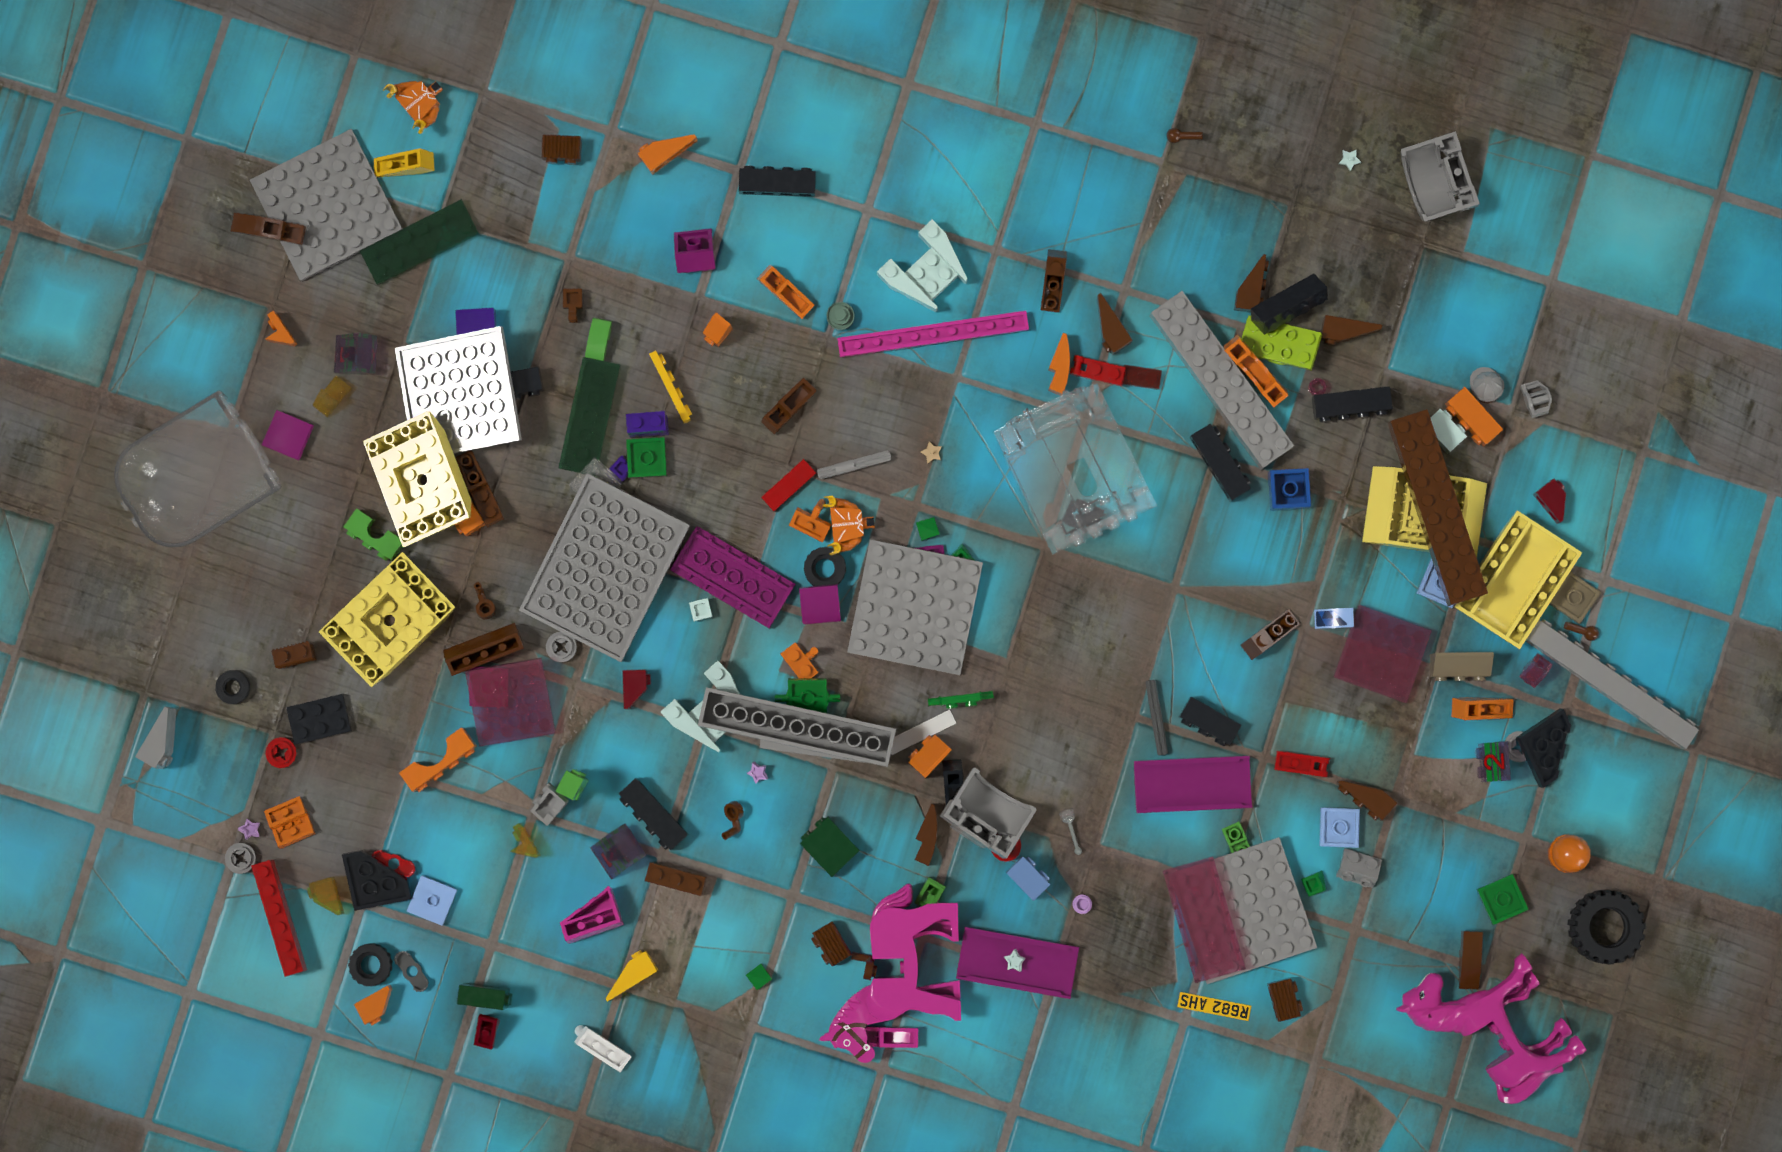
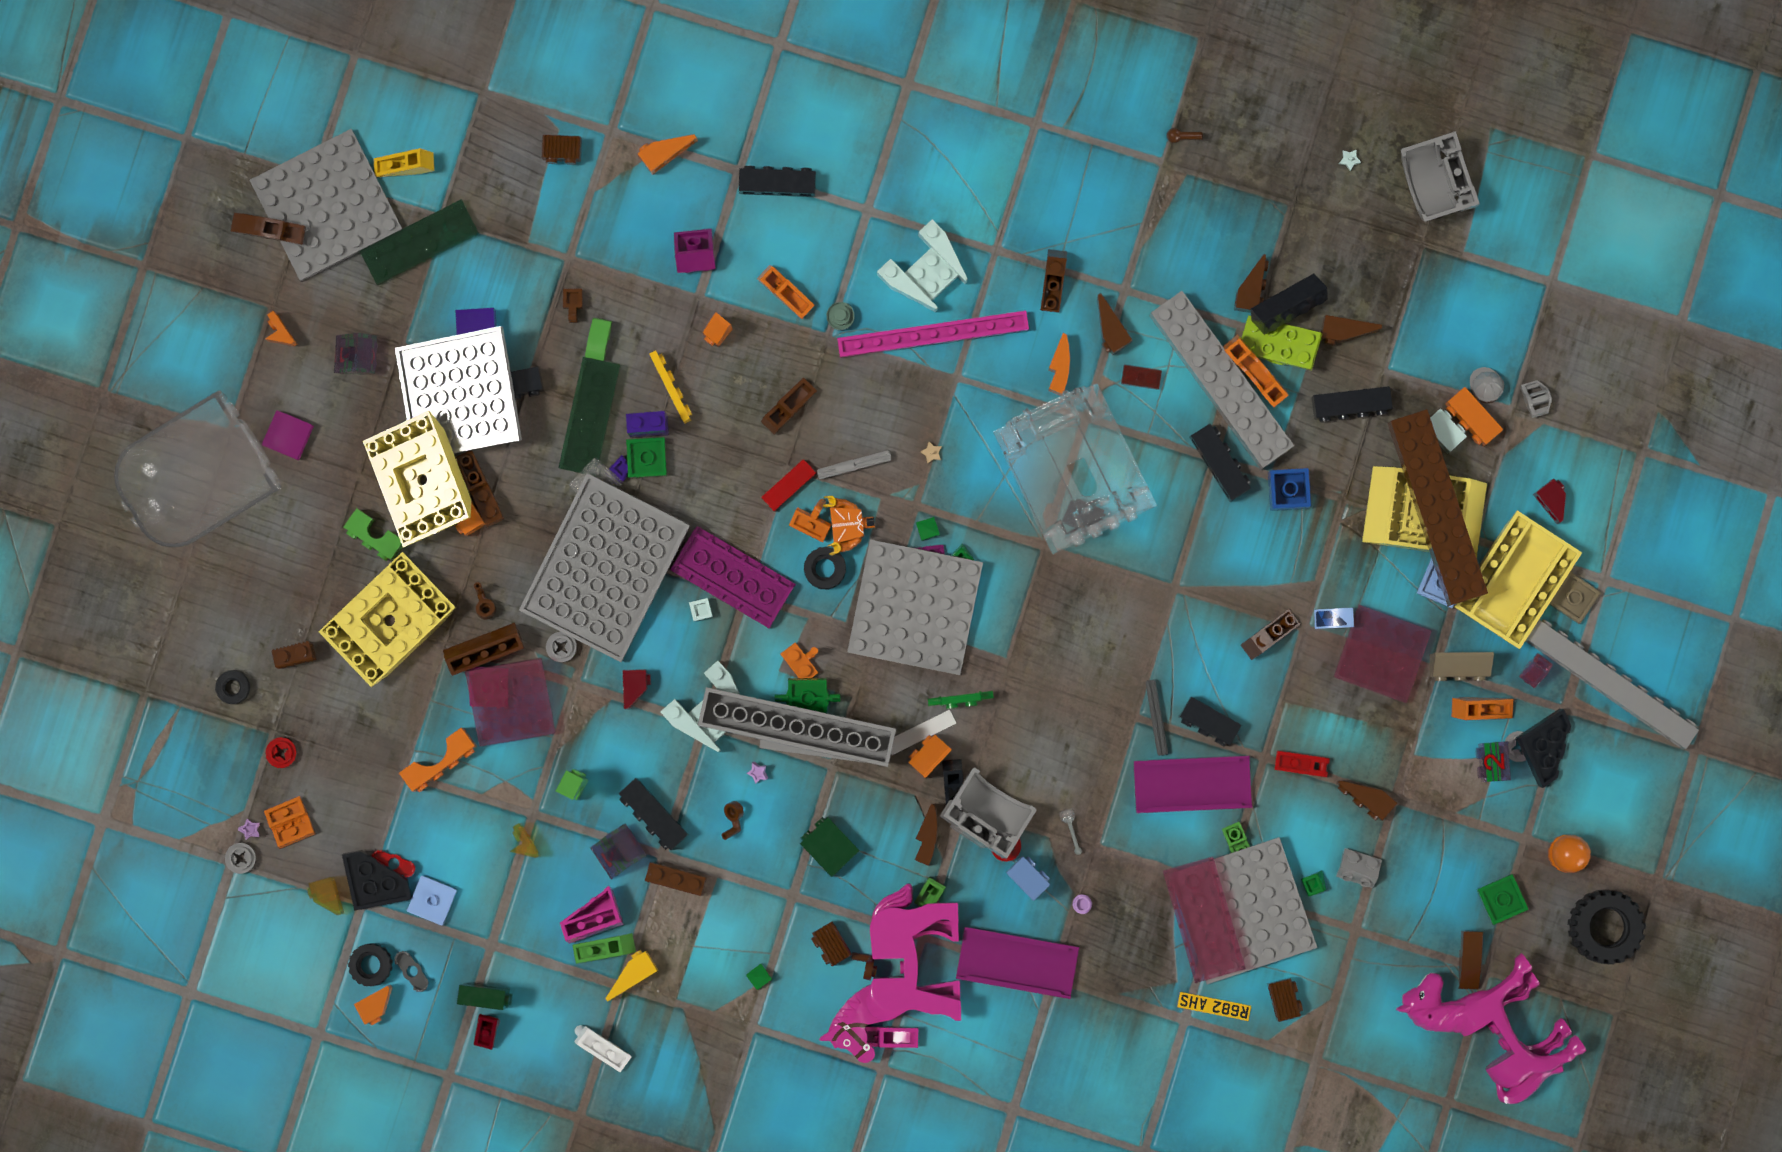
(160, 741): light grey slope -> none
(279, 917): red brick -> none
(319, 719): black plate -> none
(331, 396): clear yellow slope -> none
(417, 101): orange torso -> none
(548, 804): light grey cylinder -> none
(604, 948): none -> bright green slope
(820, 604): magenta slope -> none
(1014, 960): light aqua piece -> none
(1098, 371): red plate -> none
(1313, 382): clear pink bush -> none
(1339, 827): light blue plate -> none
(1590, 633): reddish brown bar -> none

